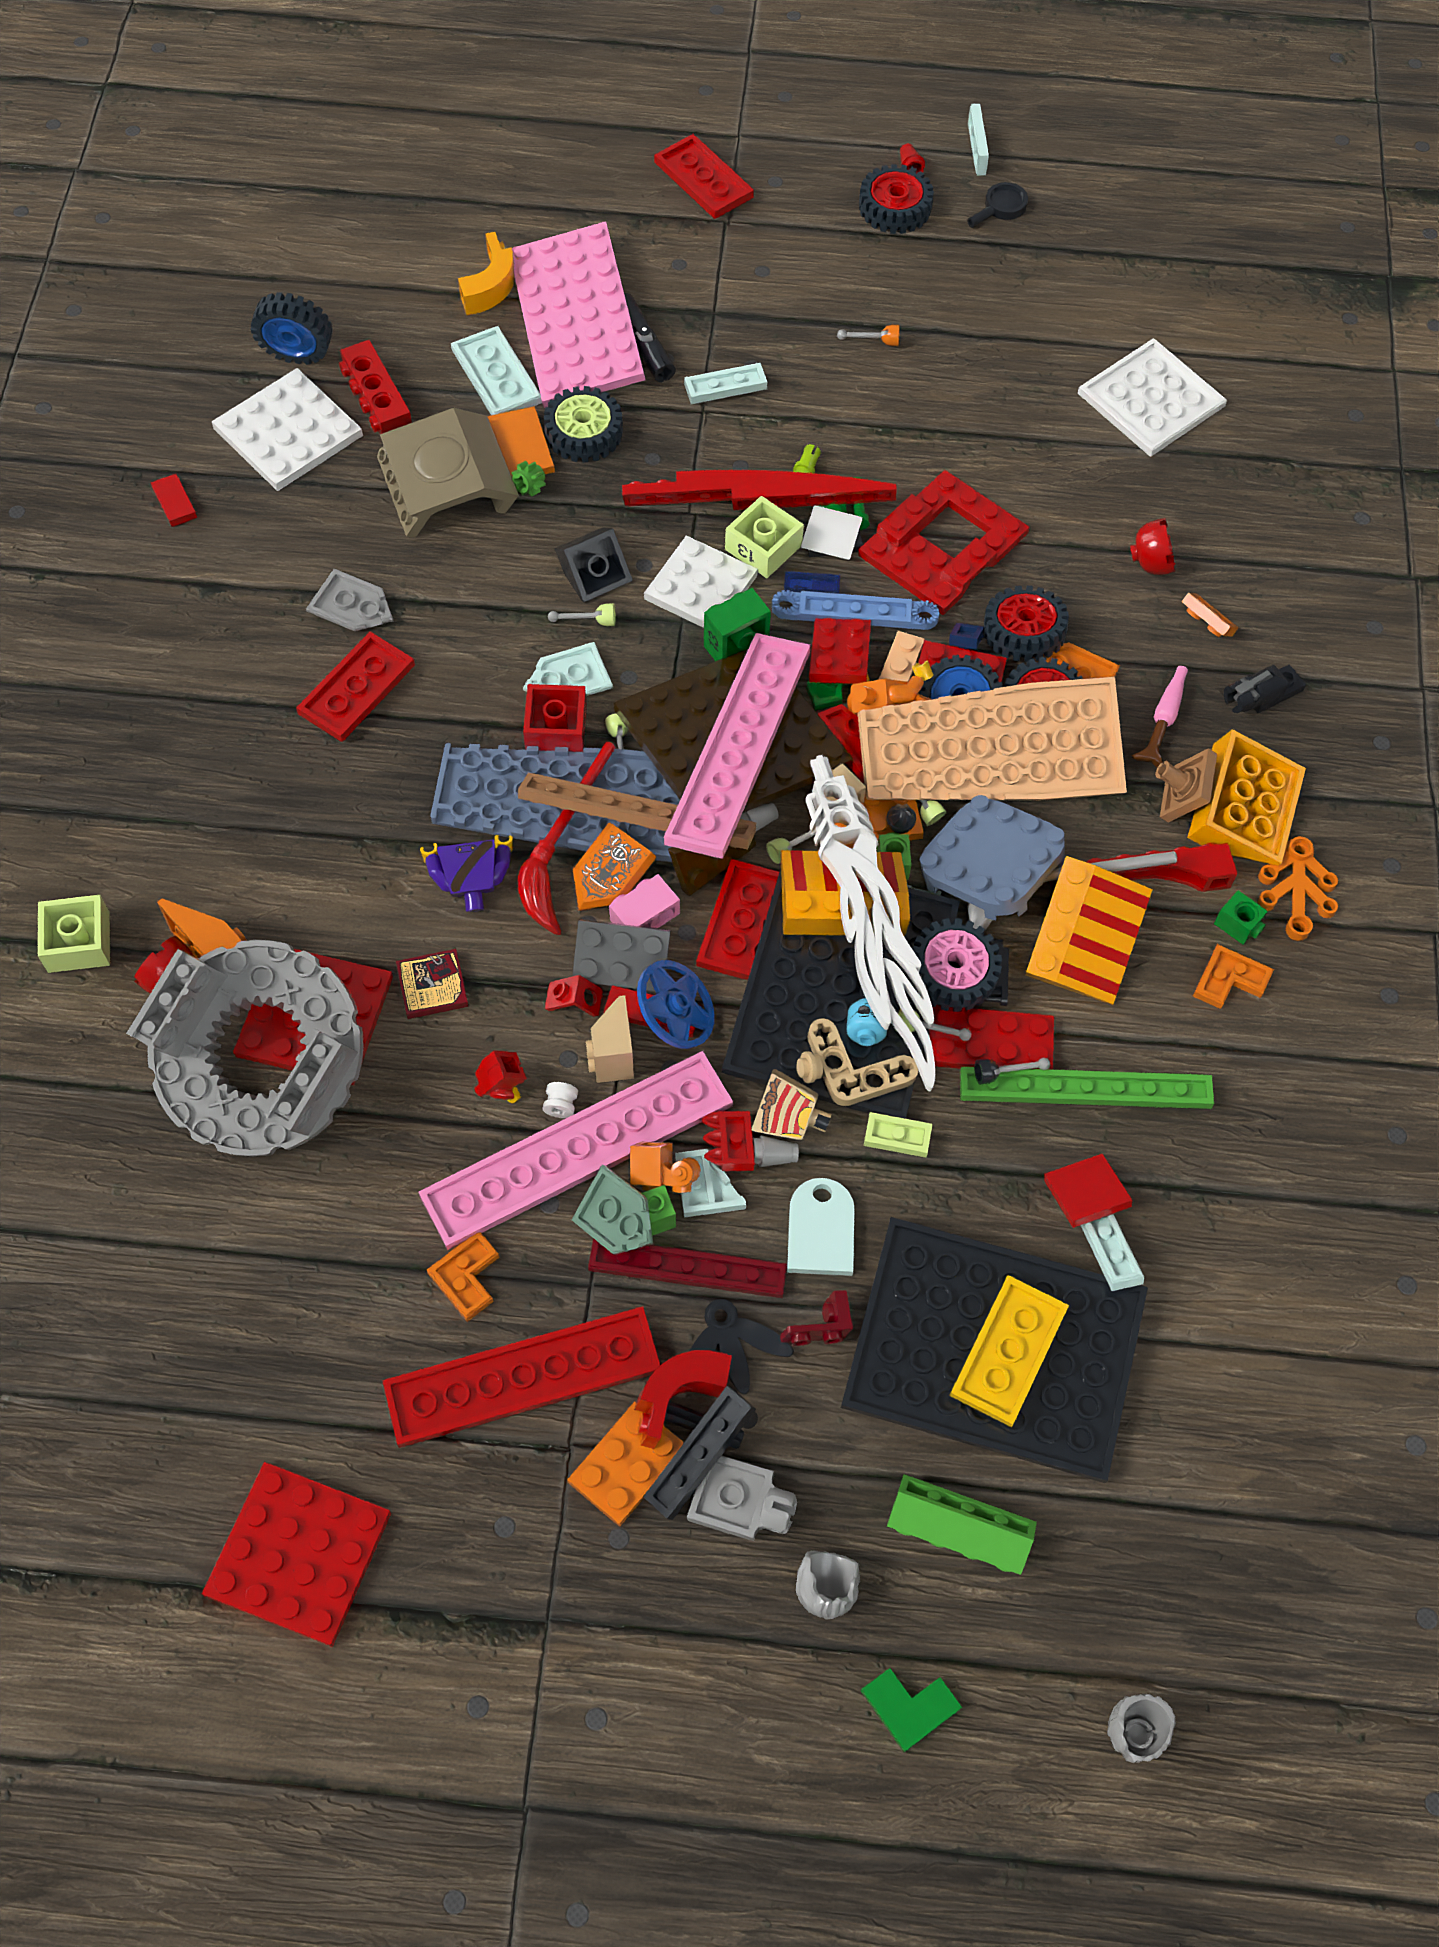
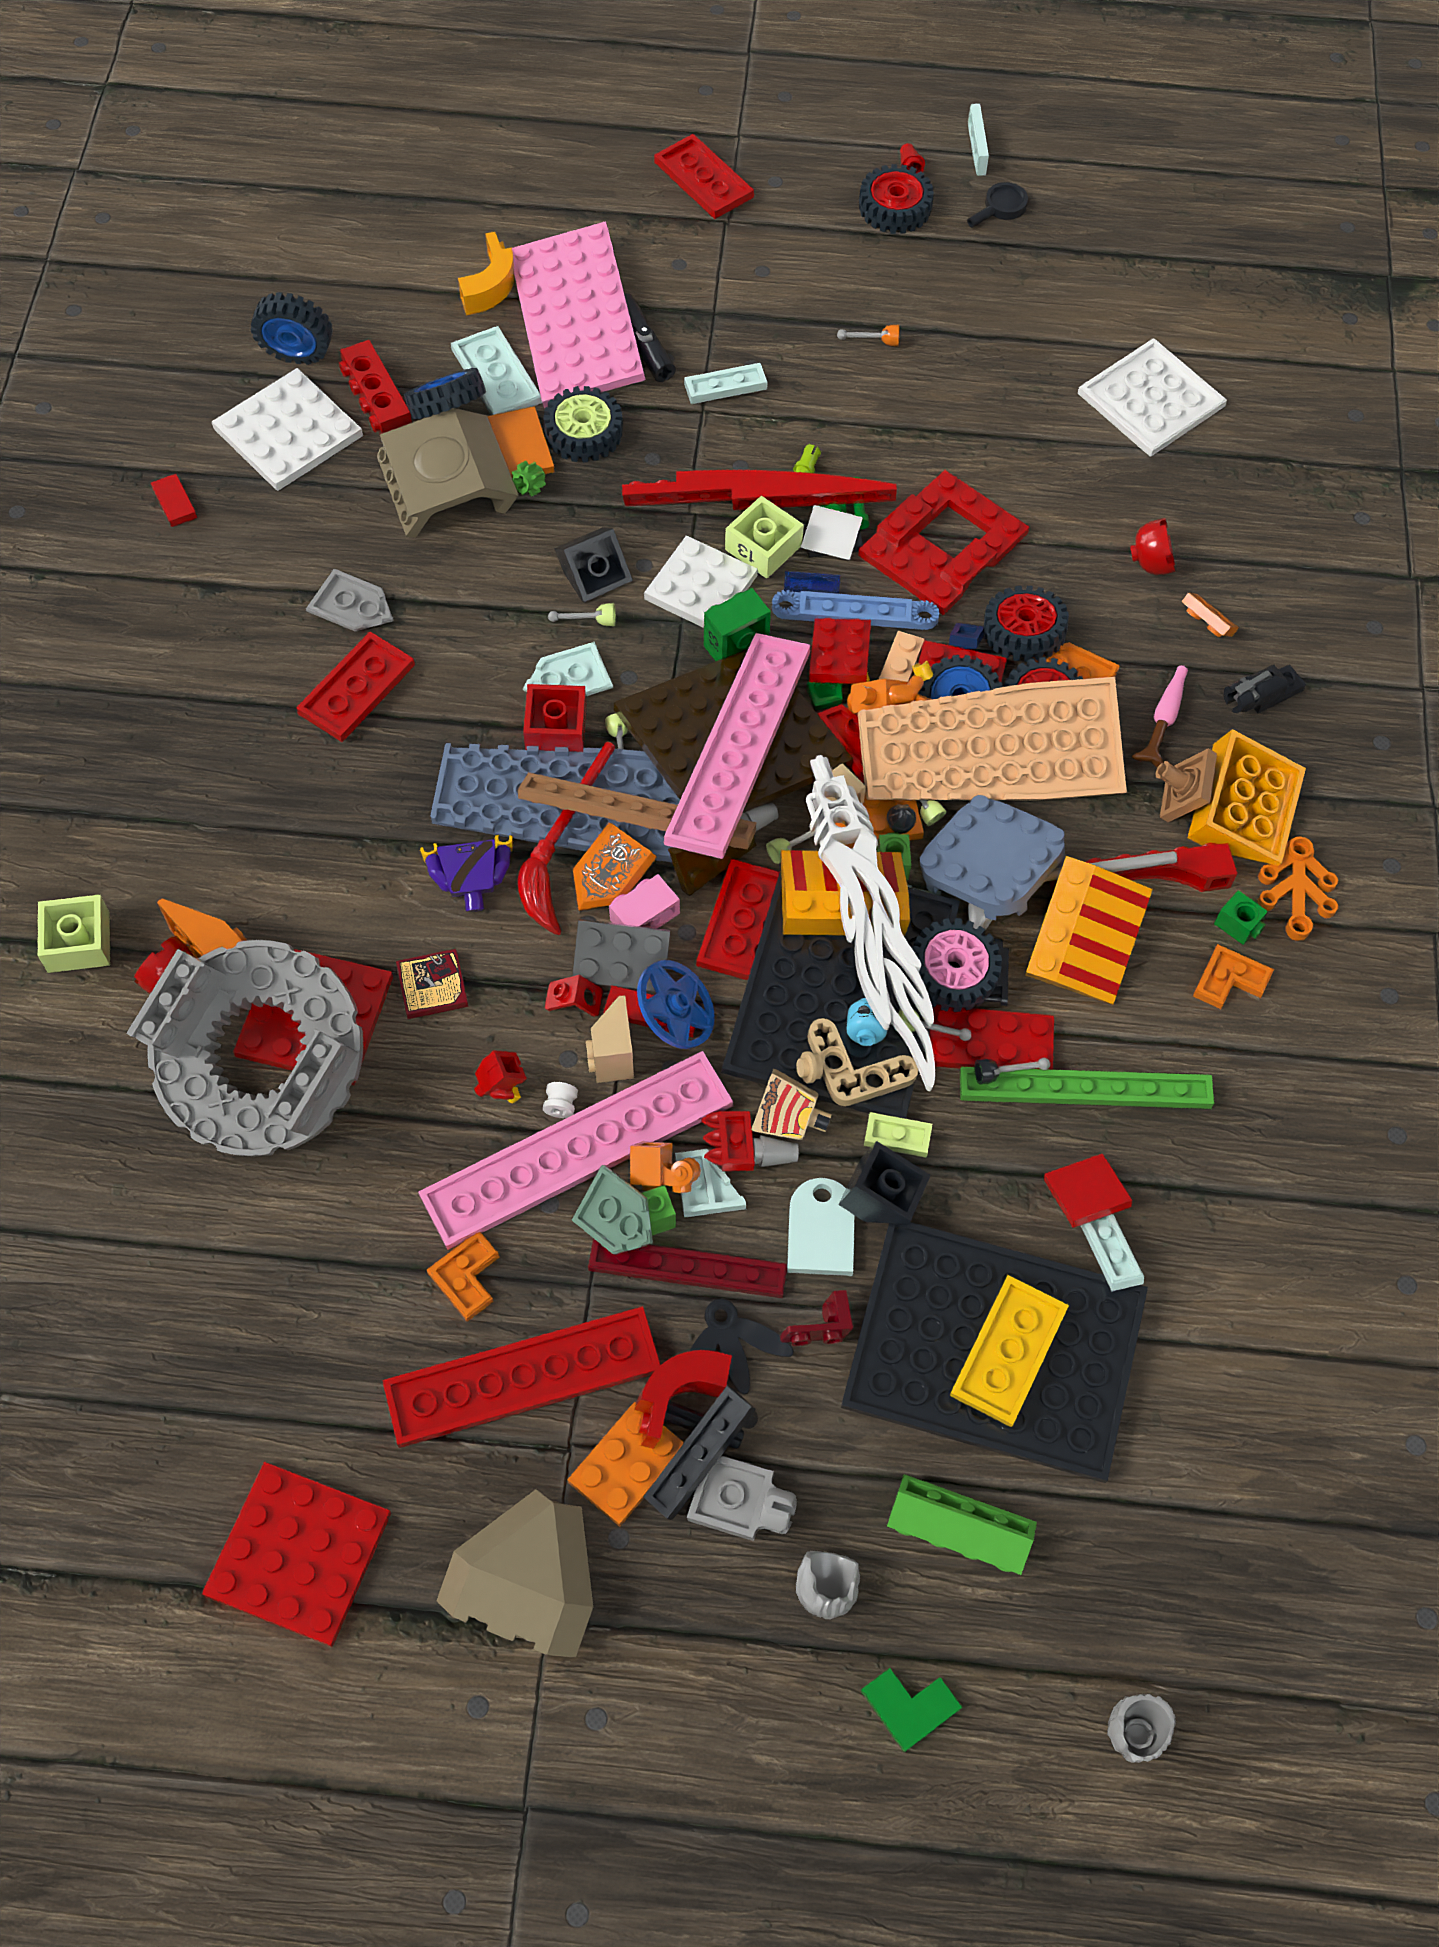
(445, 393): none -> black wheel
(525, 1576): none -> dark tan panel
(884, 1187): none -> black slope

